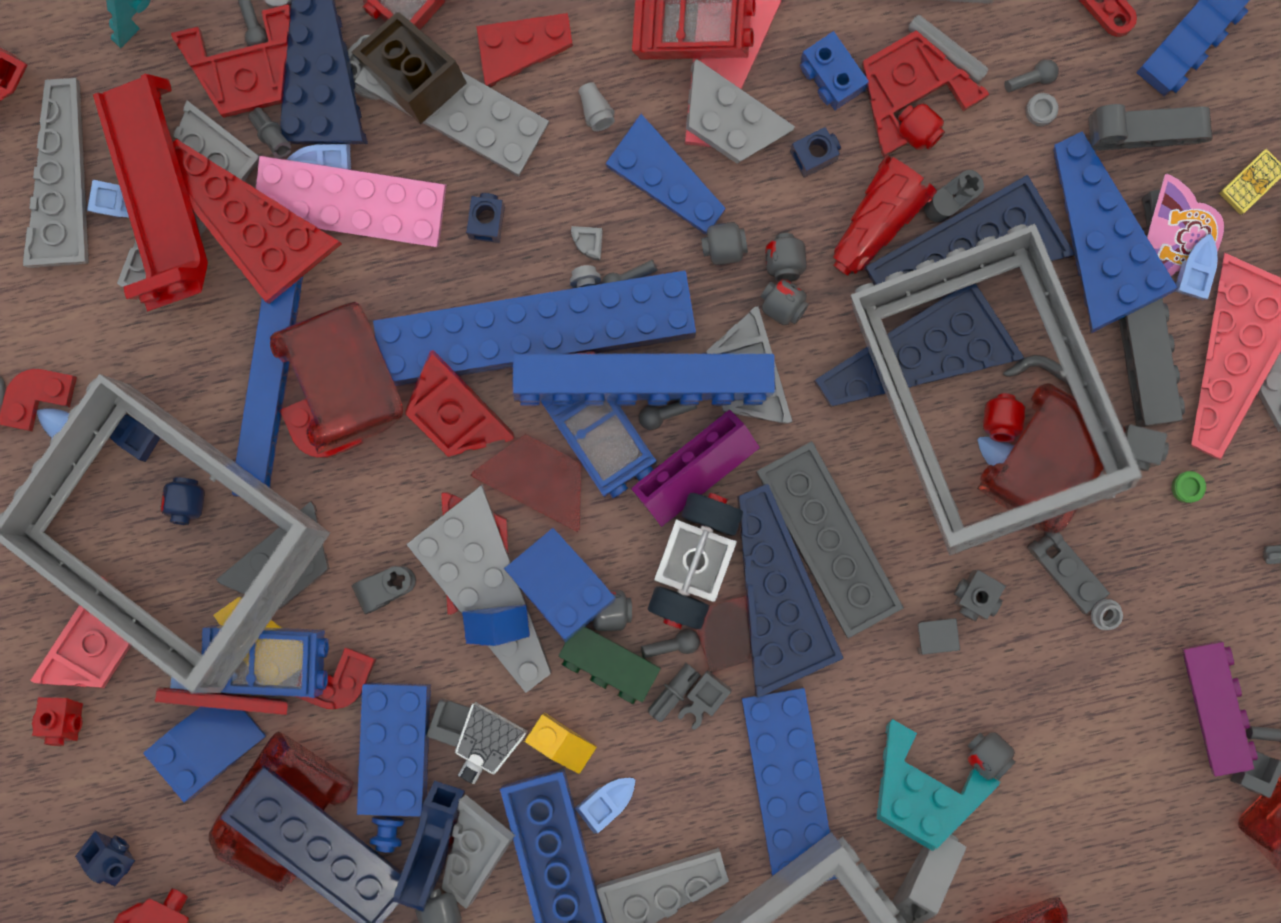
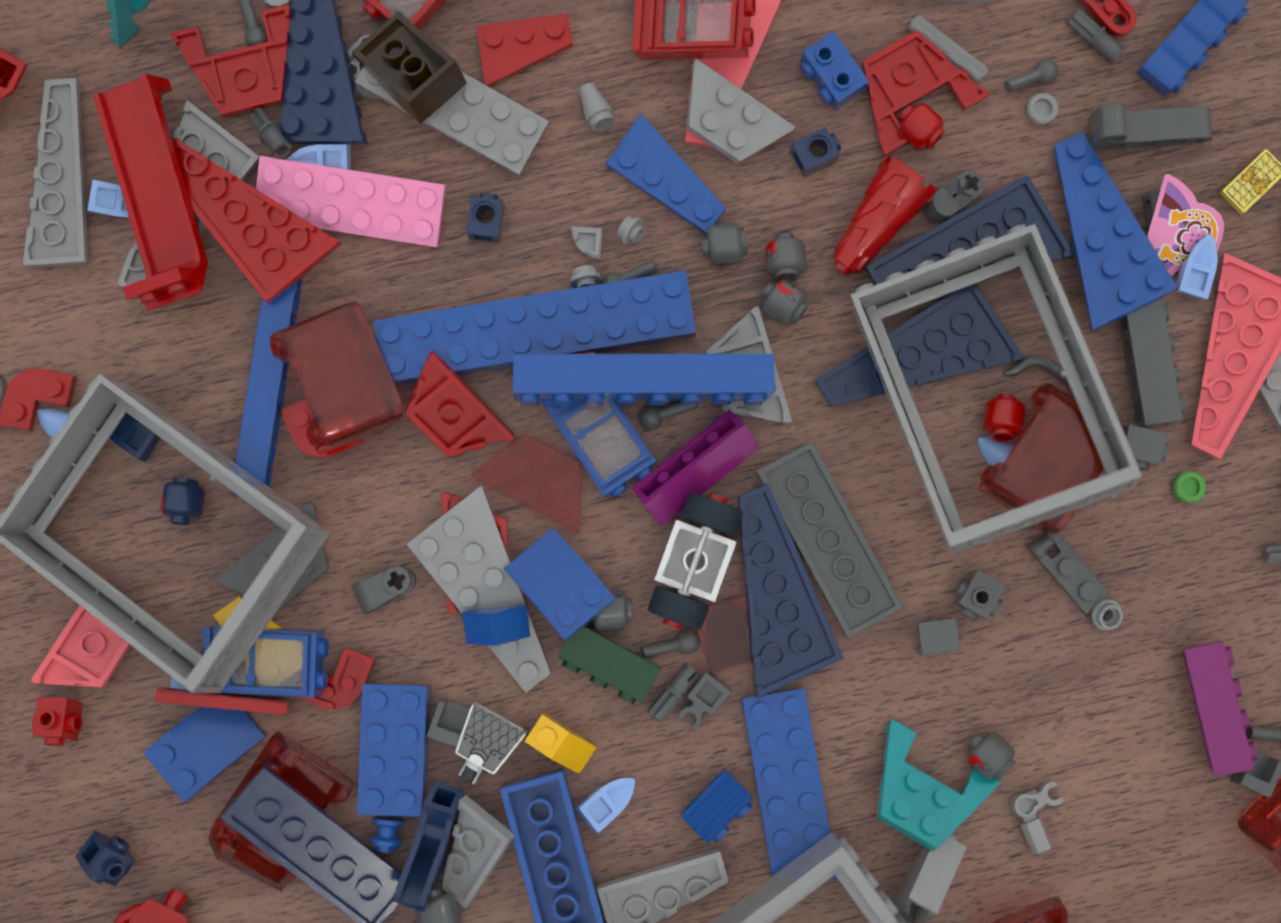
(631, 230): none -> light grey plate
(717, 807): none -> blue brick
(1025, 806): none -> light grey bar
(1095, 35): none -> dark grey axle

